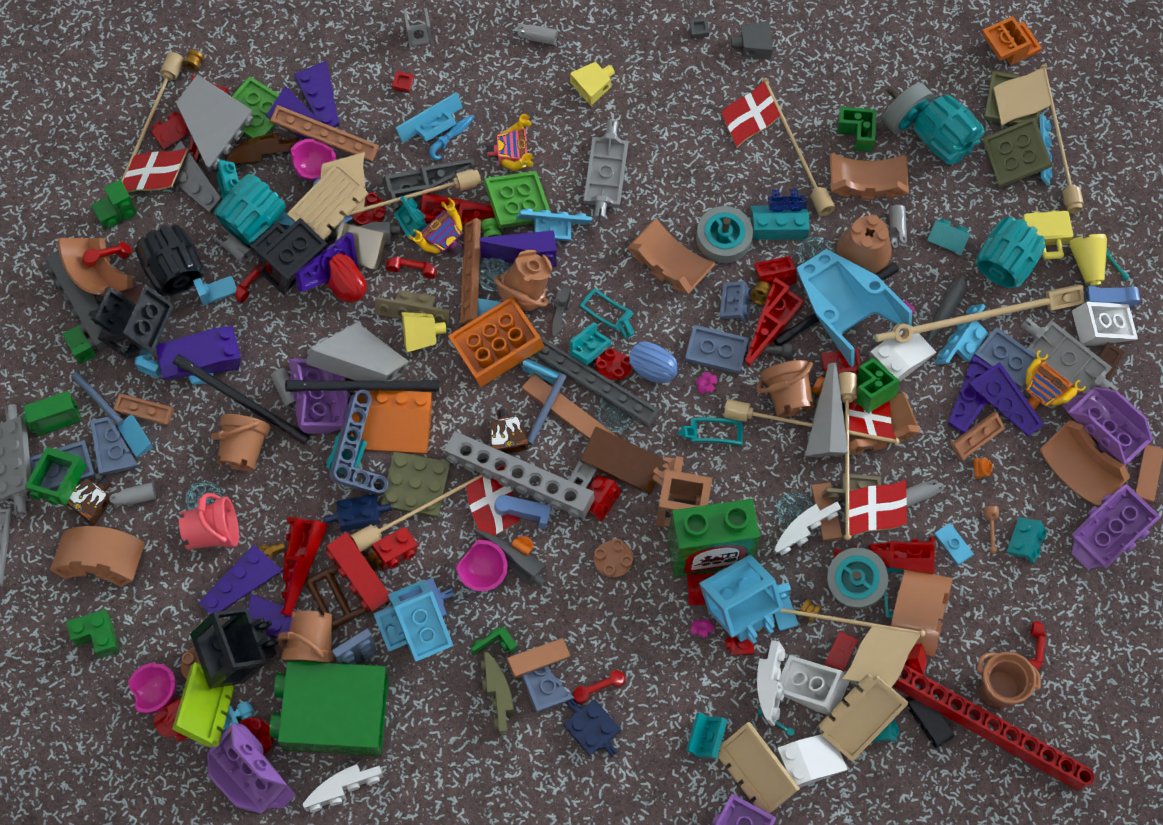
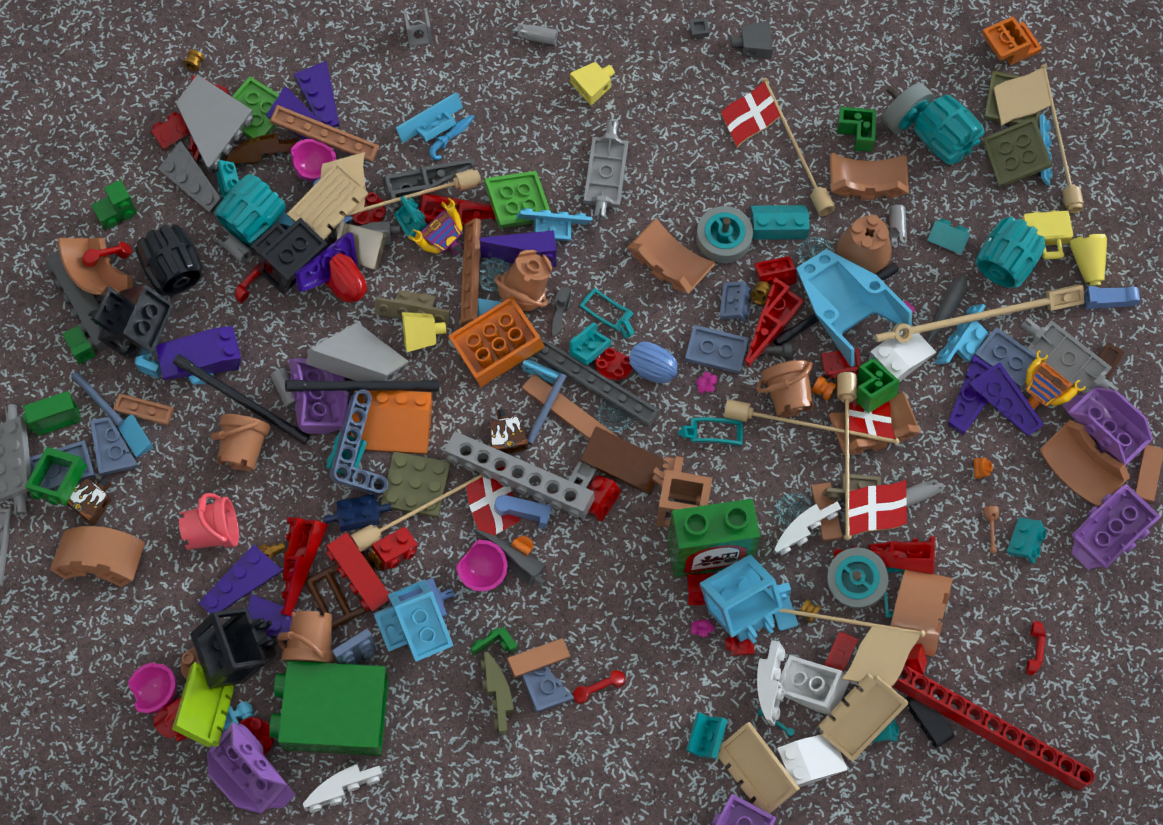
(95, 628): green brick -> none
(134, 495): light grey piece -> none
(156, 169): flag -> none
(208, 500): clear light blue wheel -> none
(215, 291): medium azure bracket -> none
(394, 265): red bar -> none
(403, 82): red plate -> none
(490, 228): bright green wheel -> none
(512, 146): torso -> none
(592, 727): dark blue plate -> none
(613, 558): nougat dish -> none
(794, 202): clear blue plate -> none
(828, 427): light grey wedge -> none
(953, 544): medium azure plate -> none
(978, 436): nougat tile -> none
(1007, 679): nougat piece -> none
(1104, 323): white slope -> none
(1125, 276): teal hinge -> none

